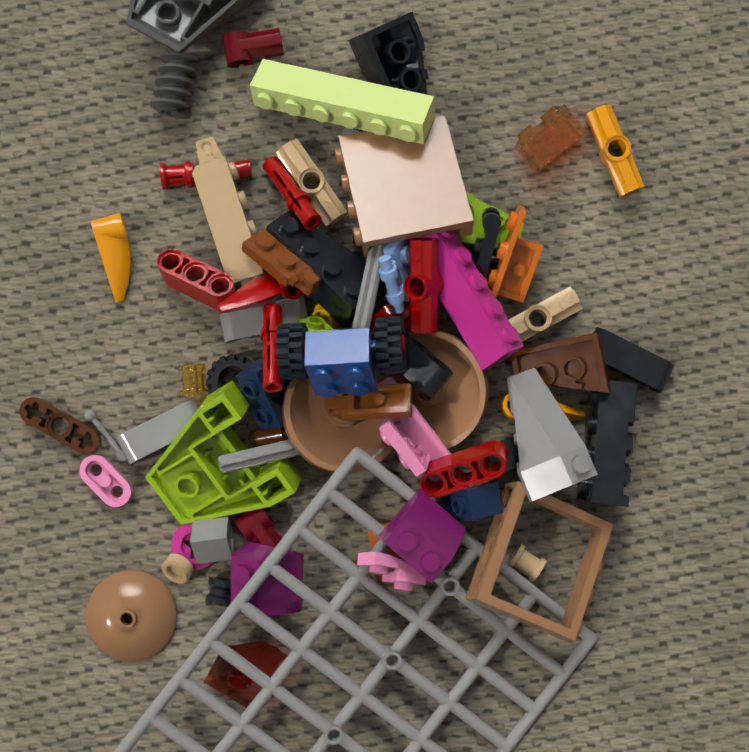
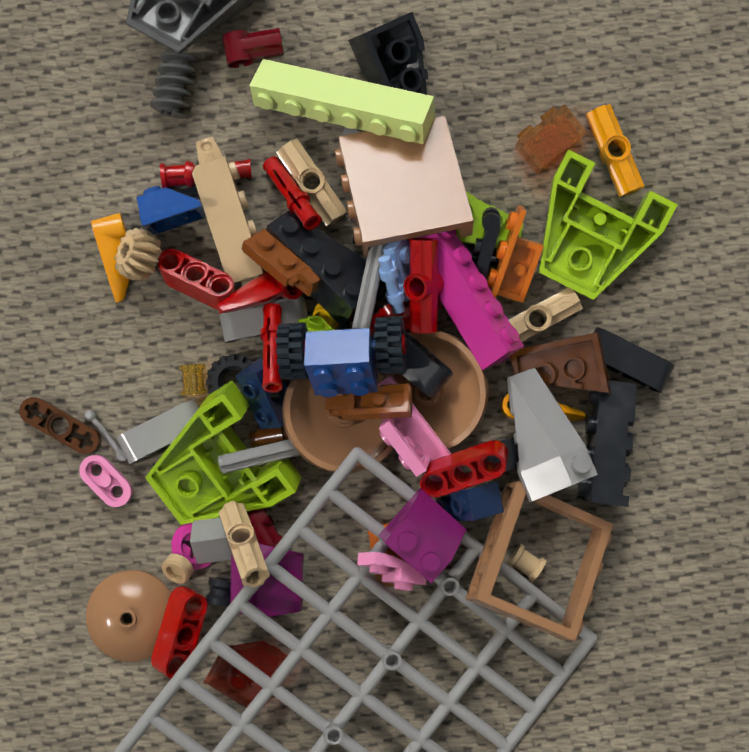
(137, 254): none -> tan gear
(167, 209): none -> blue slope
(176, 619): none -> red beam
(243, 544): none -> tan piece
(590, 241): none -> lime wedge

